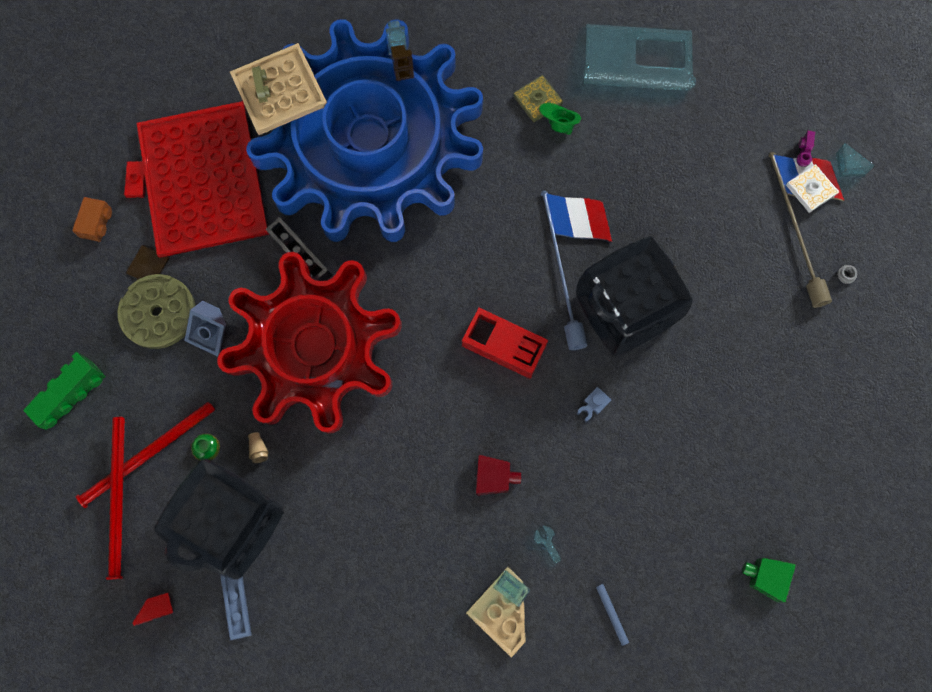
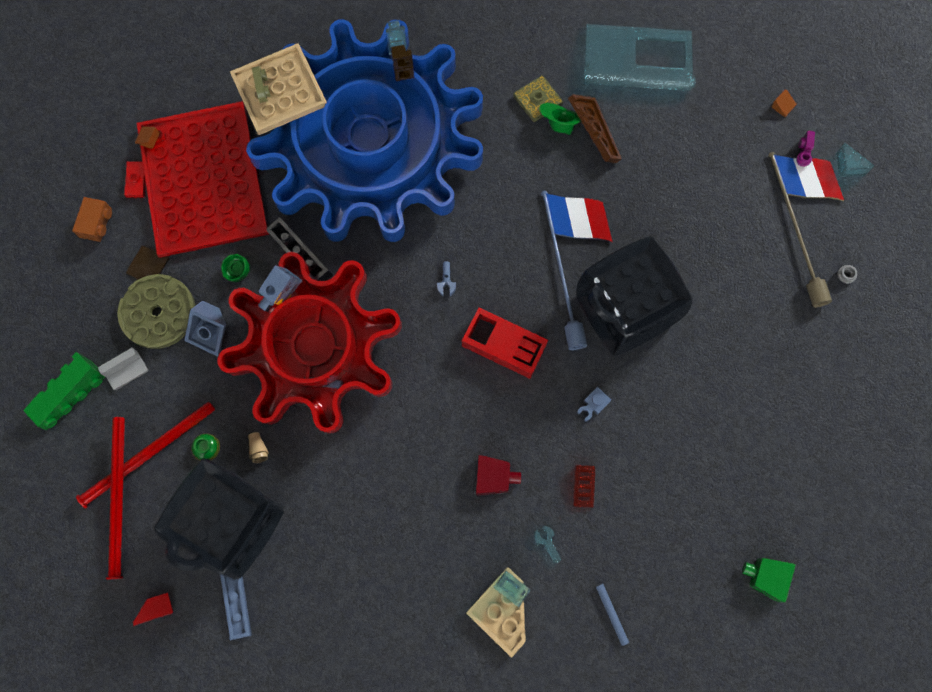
(123, 368): none -> light grey panel
(147, 137): none -> dark orange slope
(235, 268): none -> green hair
(278, 287): none -> sand blue torso
(446, 280): none -> sand blue bar
(591, 486): none -> clear red slope
(595, 124): none -> reddish brown wing
(784, 103): none -> dark orange slope
(812, 188): white plate -> none

